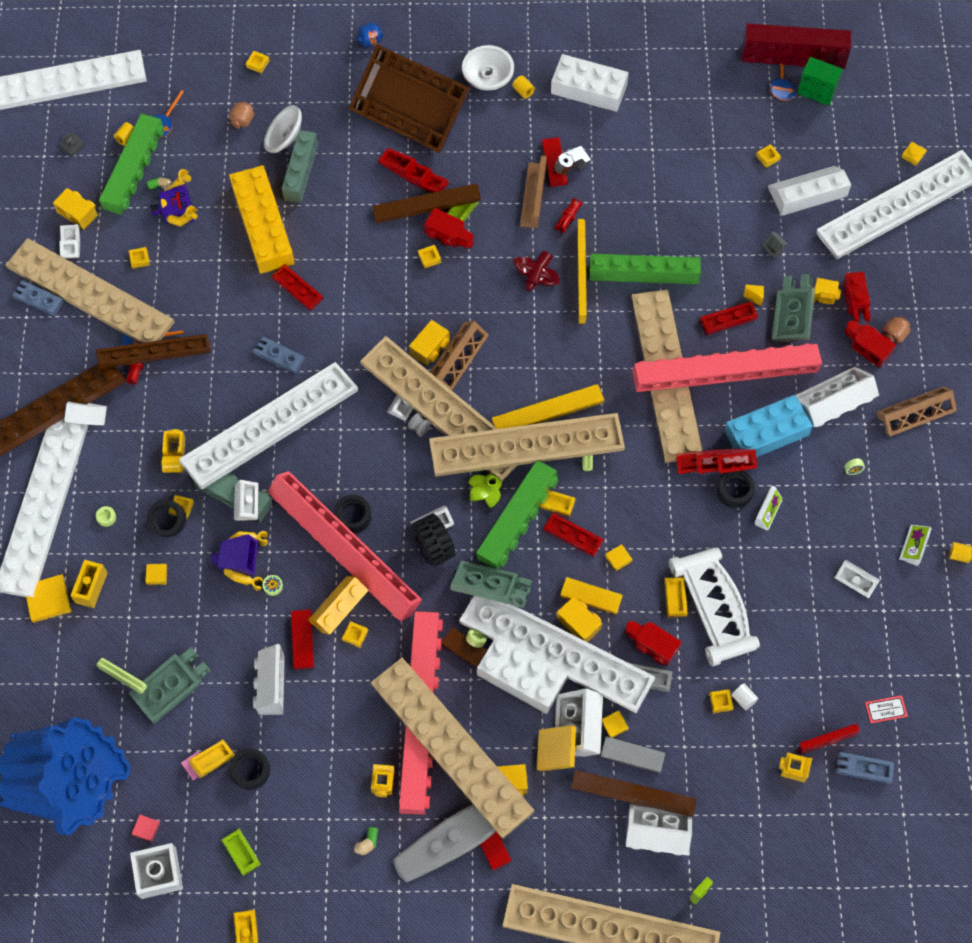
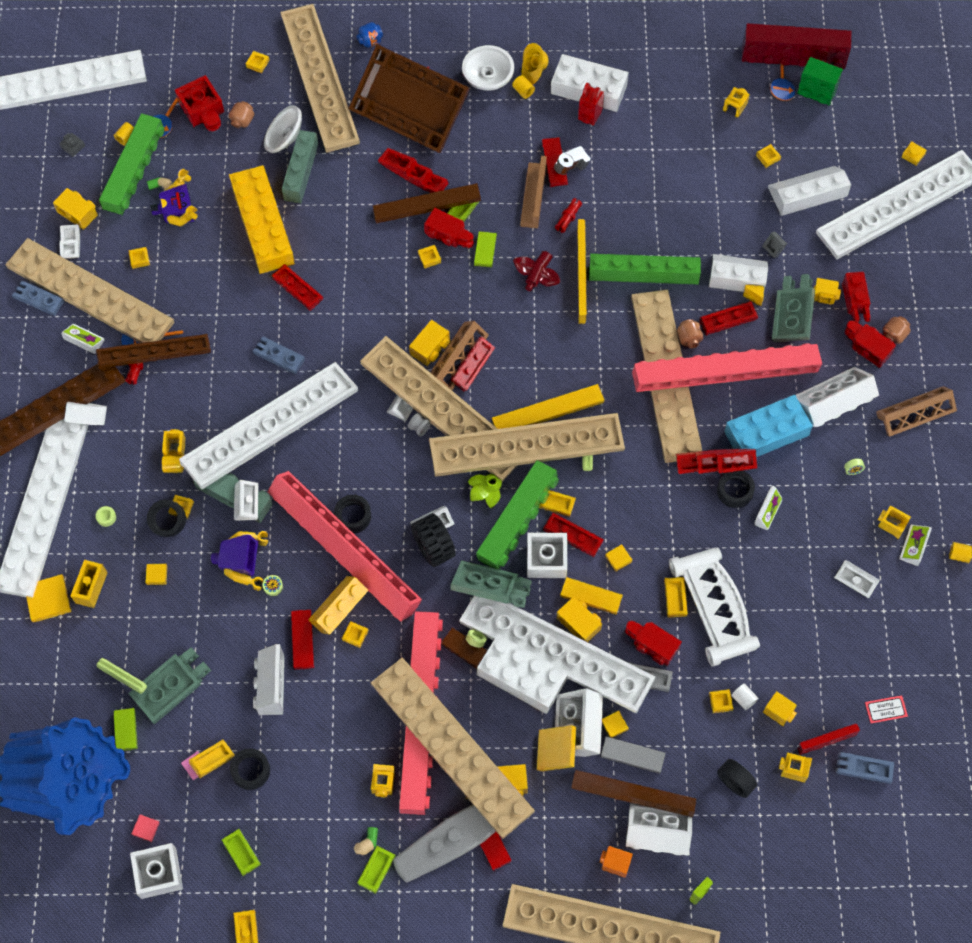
(82, 338): none -> slope
(125, 729): none -> lime tile
(201, 103): none -> red brick
(320, 78): none -> tan plate
(376, 869): none -> lime tile
(472, 363): none -> tile
(485, 249): none -> lime tile
(534, 62): none -> yellow piece
(547, 555): none -> white brick
(590, 104): none -> red hinge
(616, 861): none -> orange brick
(690, 333): none -> nougat head
(736, 272): none -> white slope
(737, 98): none -> yellow window
(737, 778): none -> black tyre
(780, 709): none -> yellow brick
(893, 521): none -> yellow window

